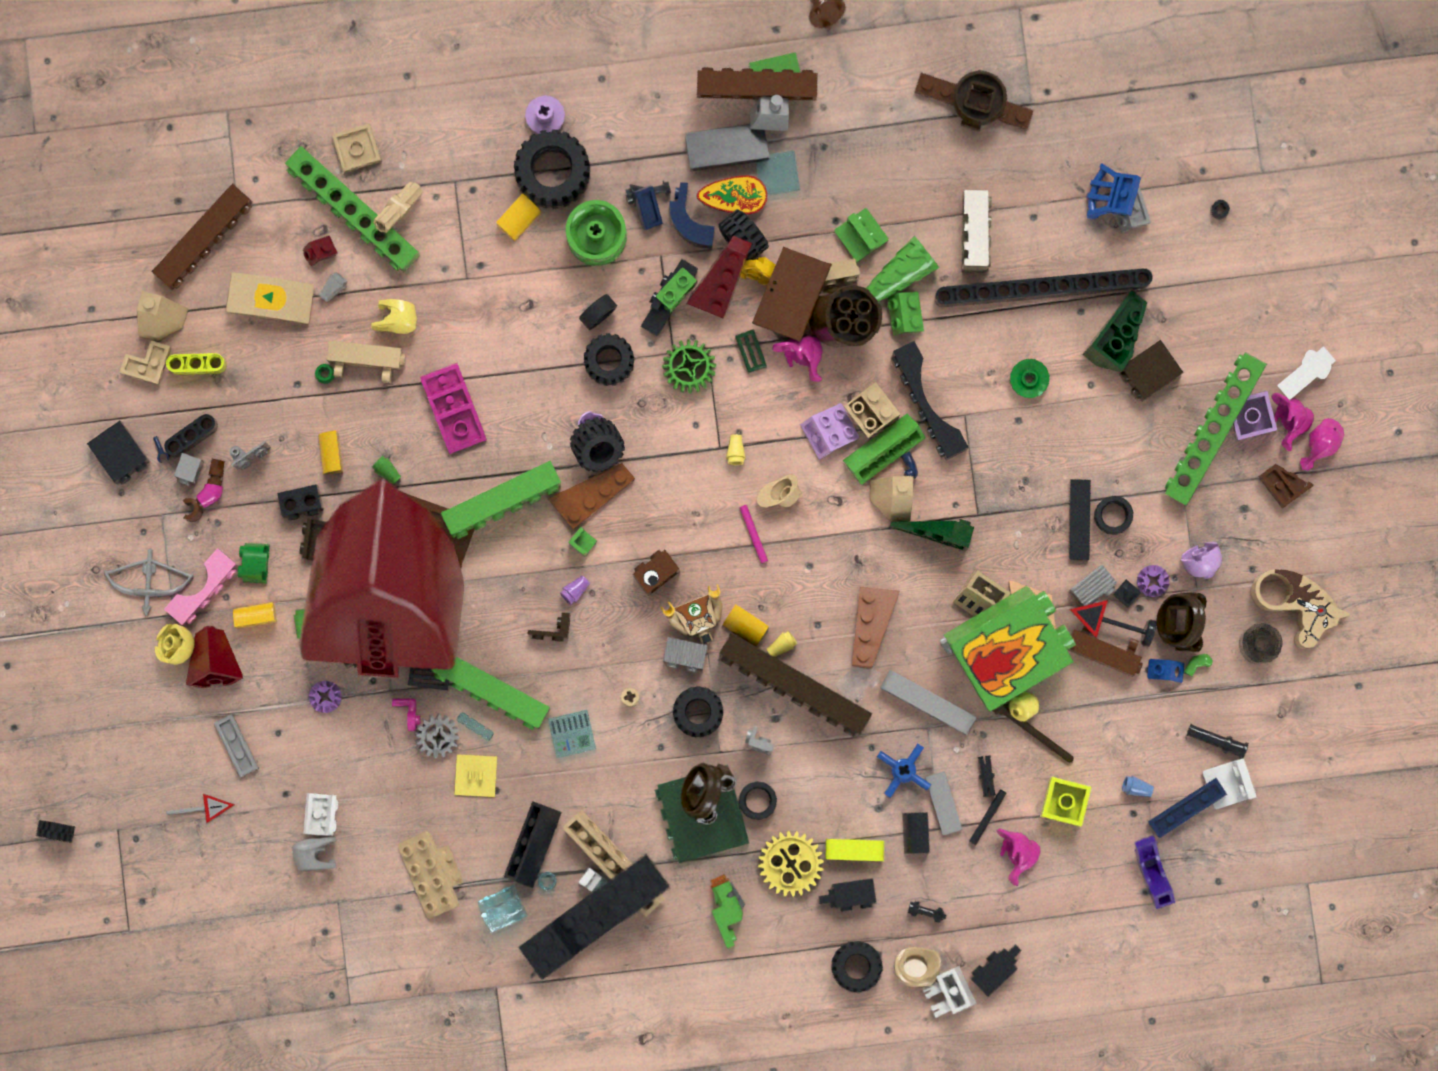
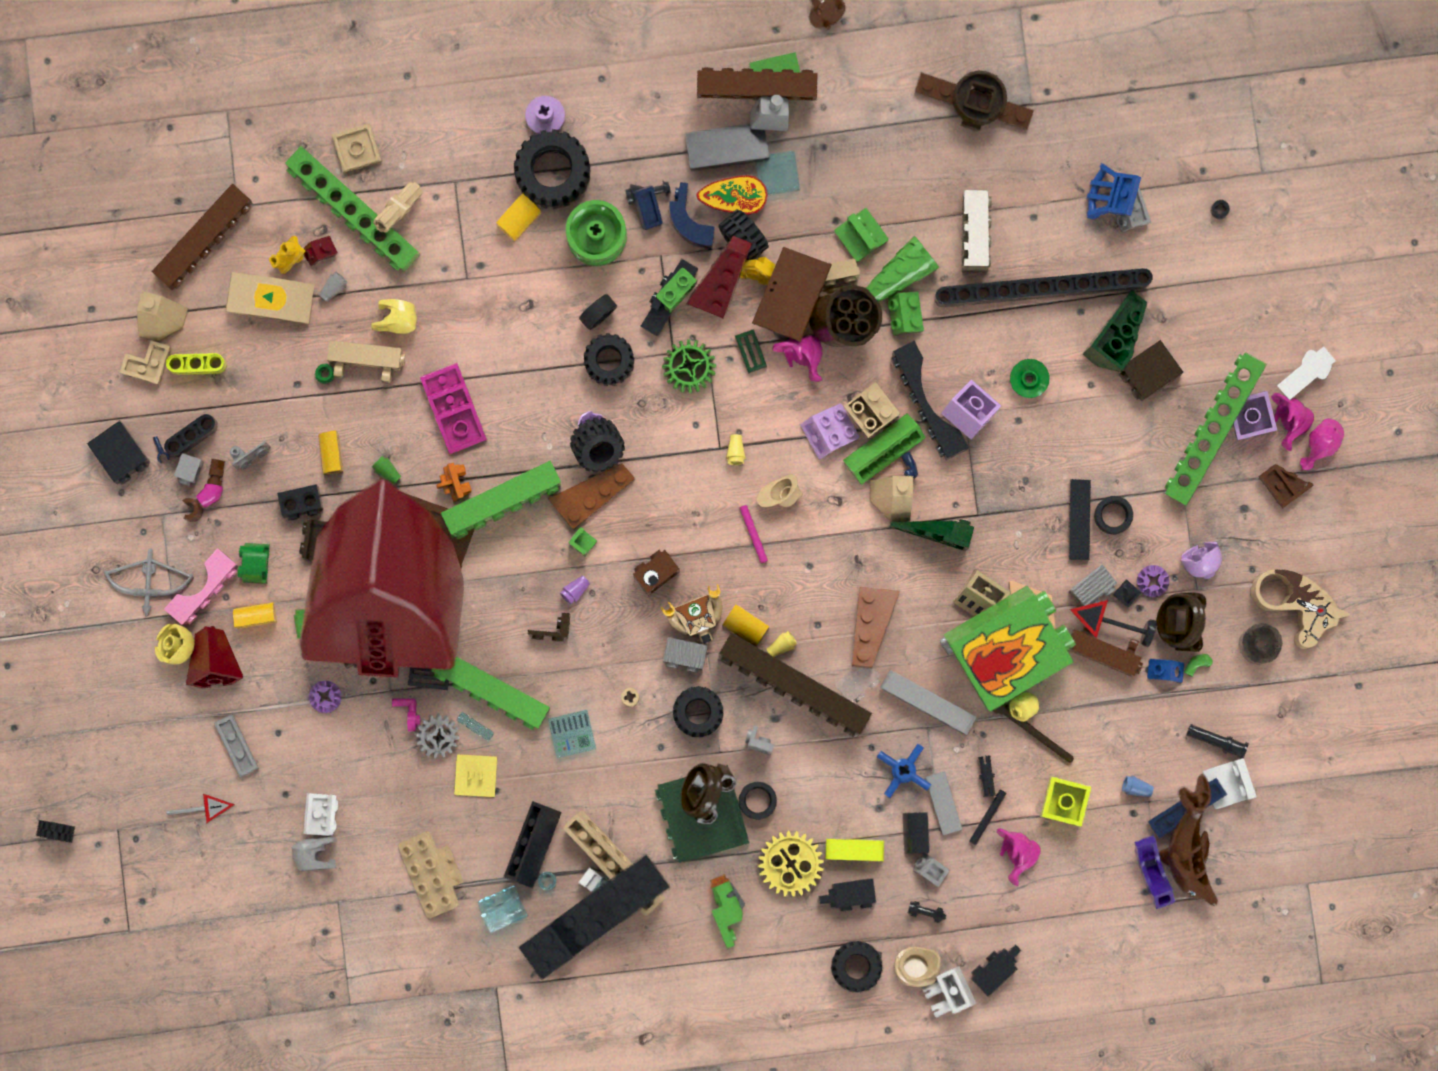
(288, 254): none -> yellow hips
(451, 484): none -> orange hips
(930, 869): none -> light grey bracket
(971, 409): none -> lavender brick
(1186, 850): none -> reddish brown animal

